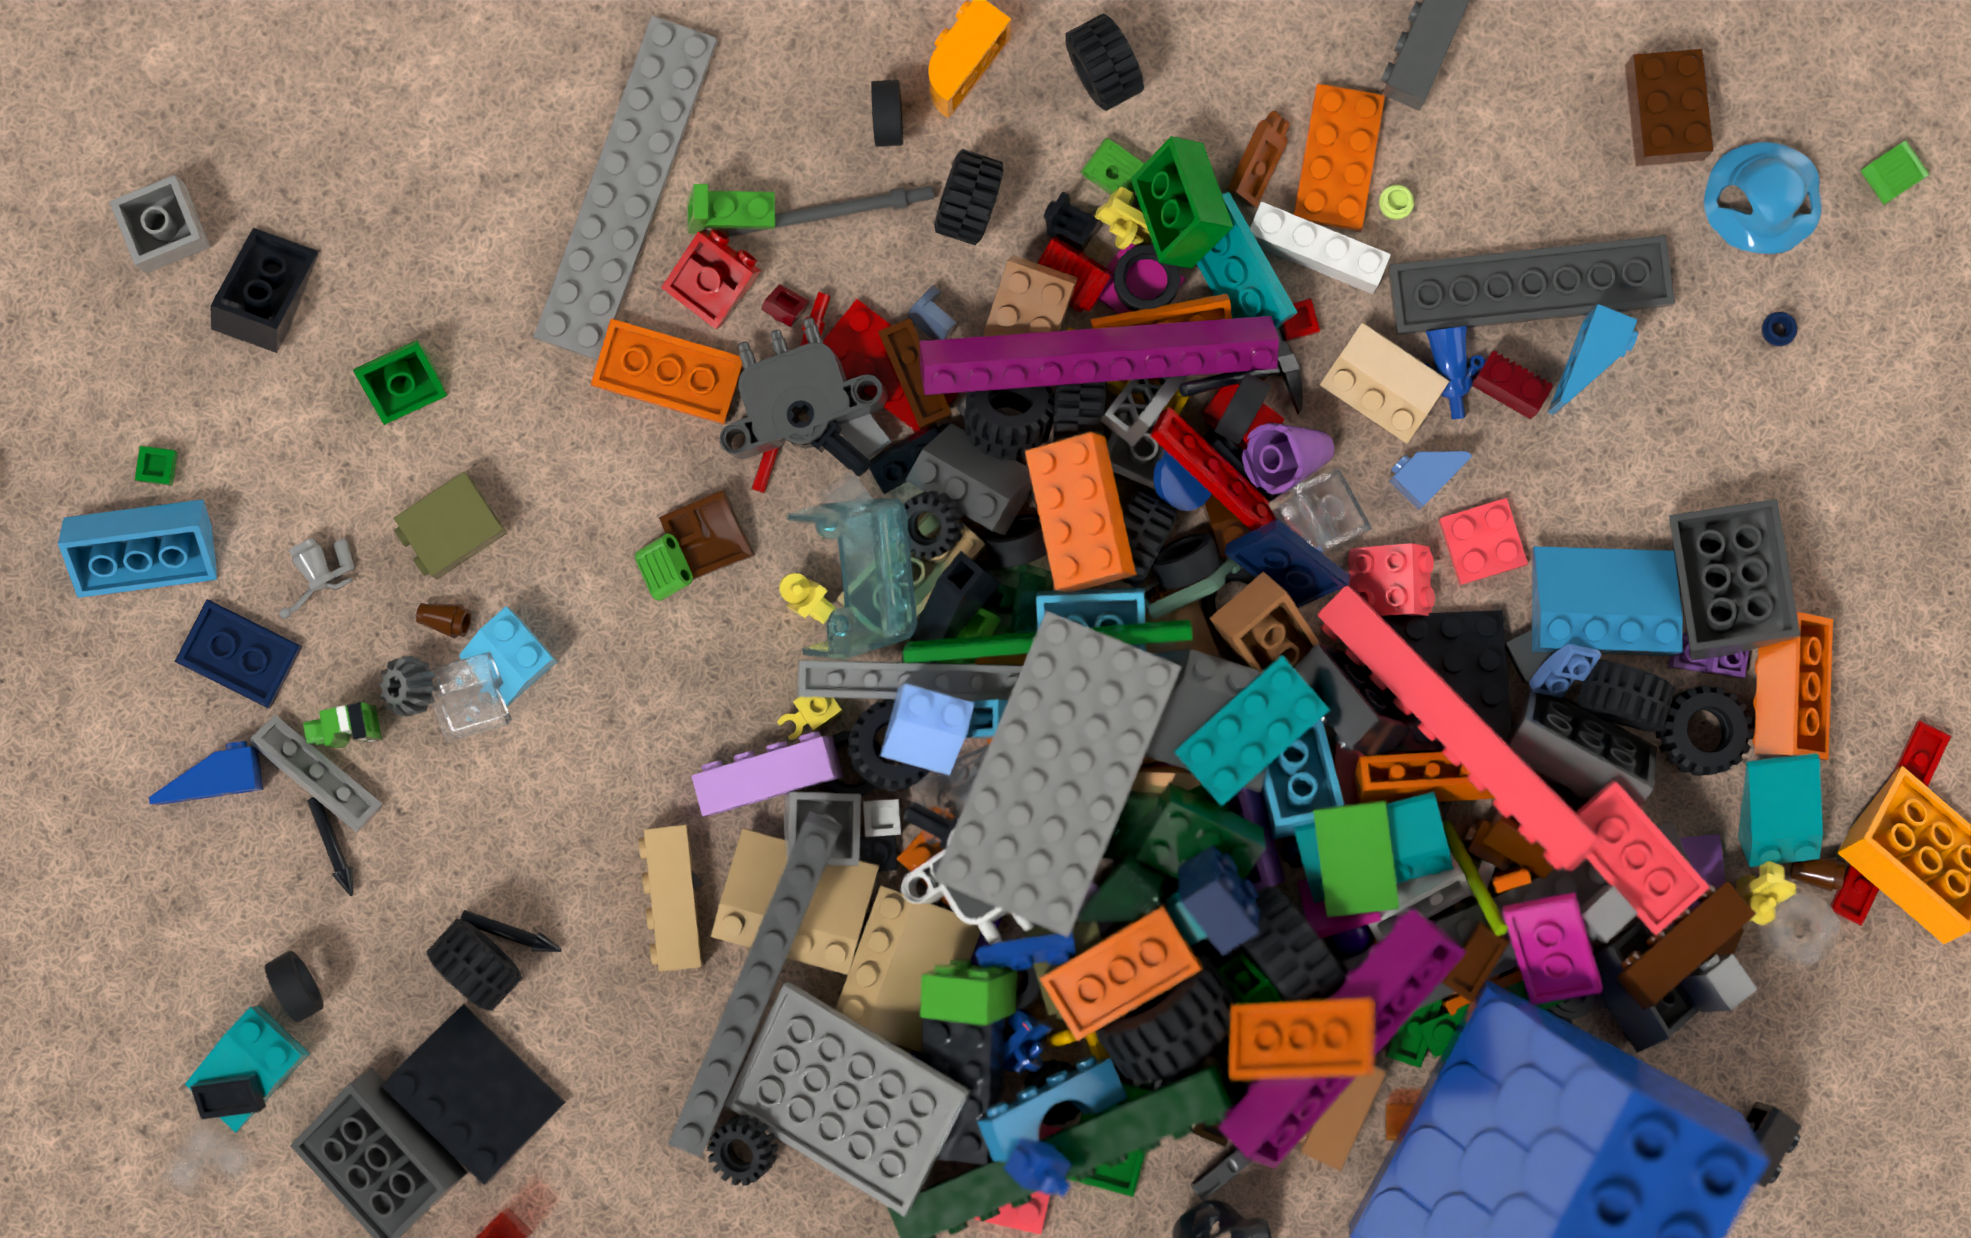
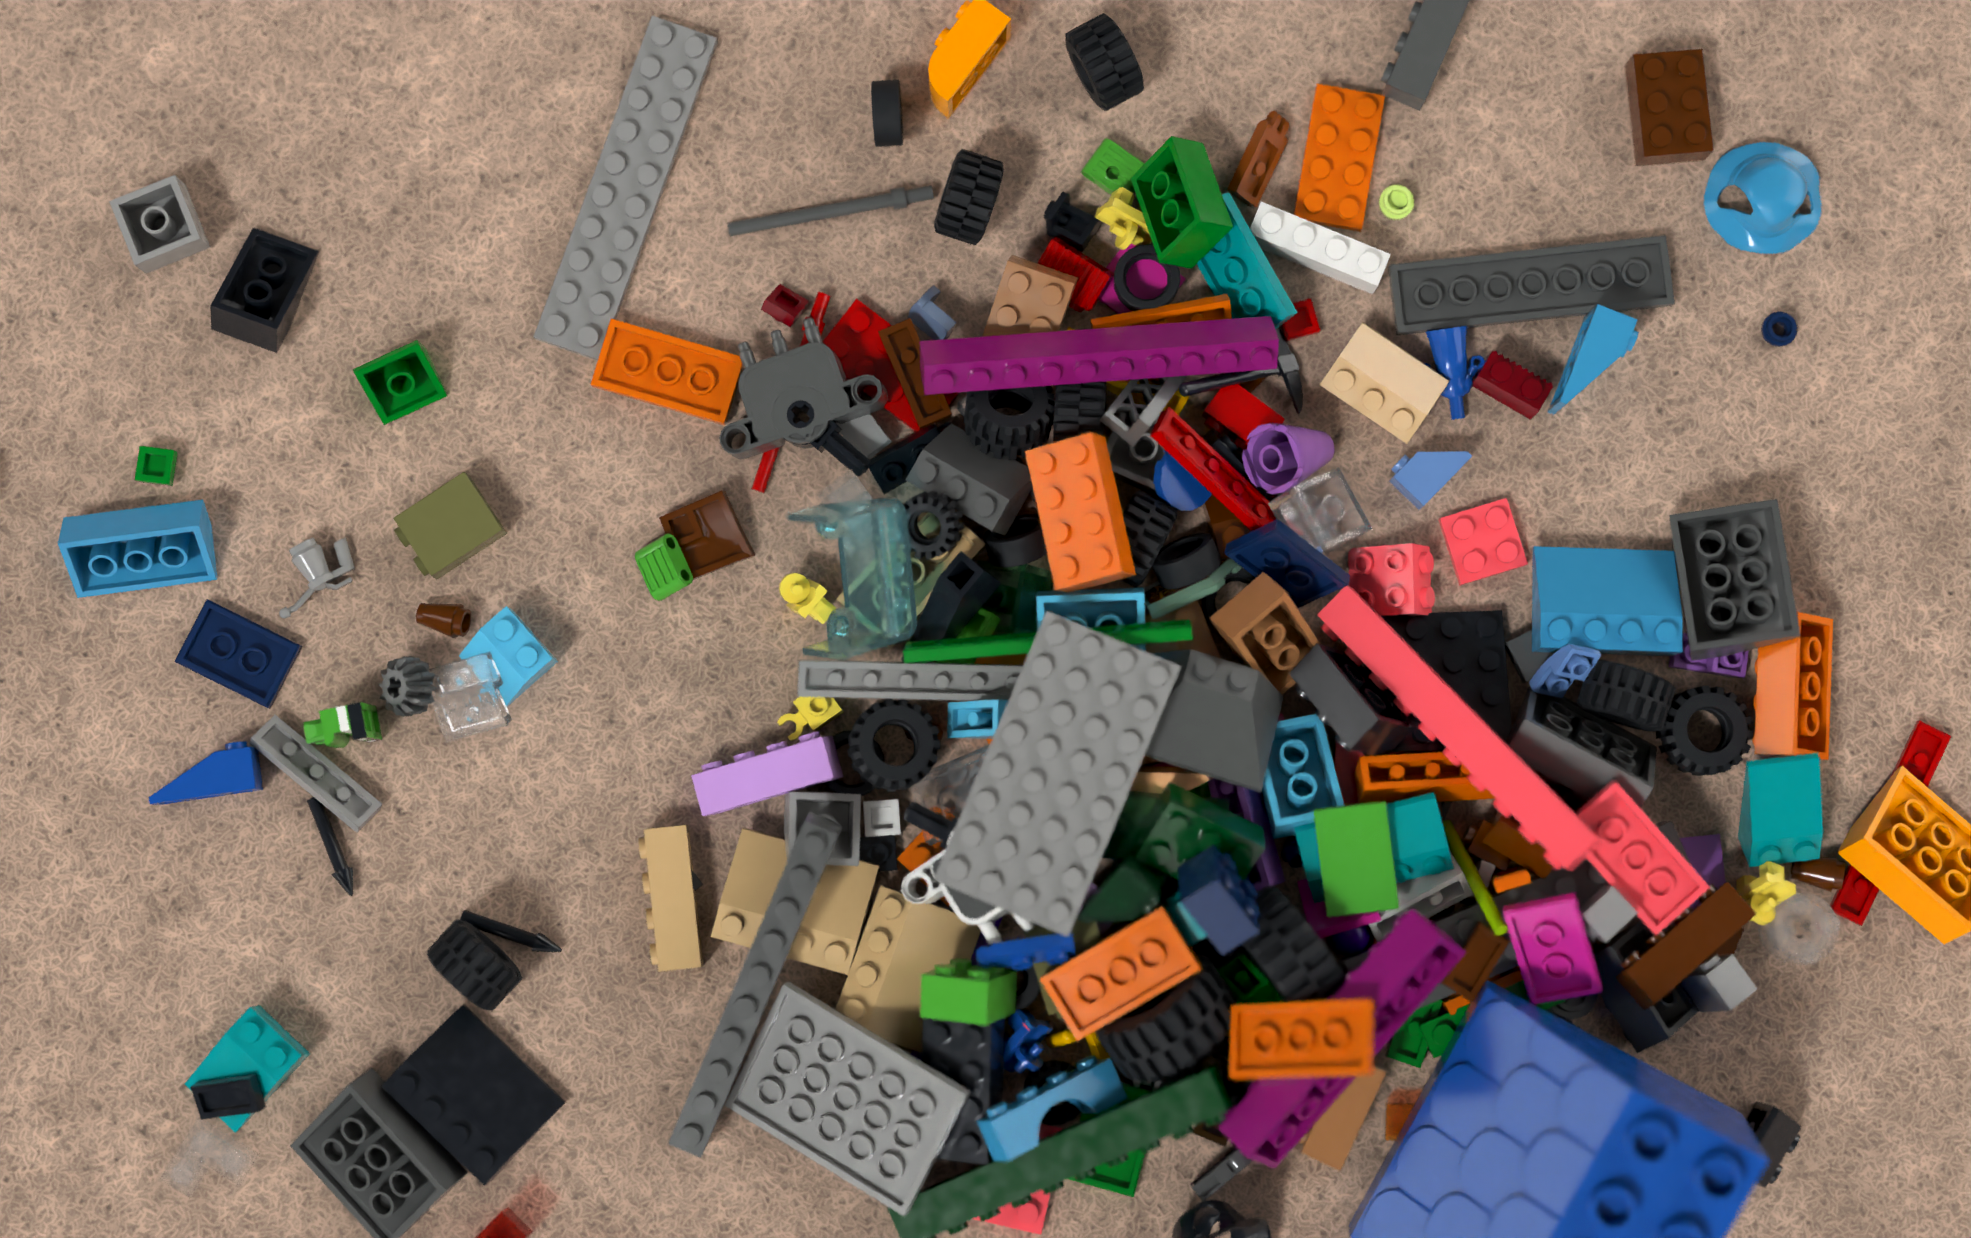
(293, 986): black tyre -> none
(711, 277): red plate -> none
(729, 209): bright green bracket -> none
(755, 1138): black tyre -> none
(926, 729): light blue slope -> none
(1039, 1167): blue brick -> none
(1242, 408): black tyre -> none
(1251, 730): teal plate -> none
(1894, 172): bright green piece -> none

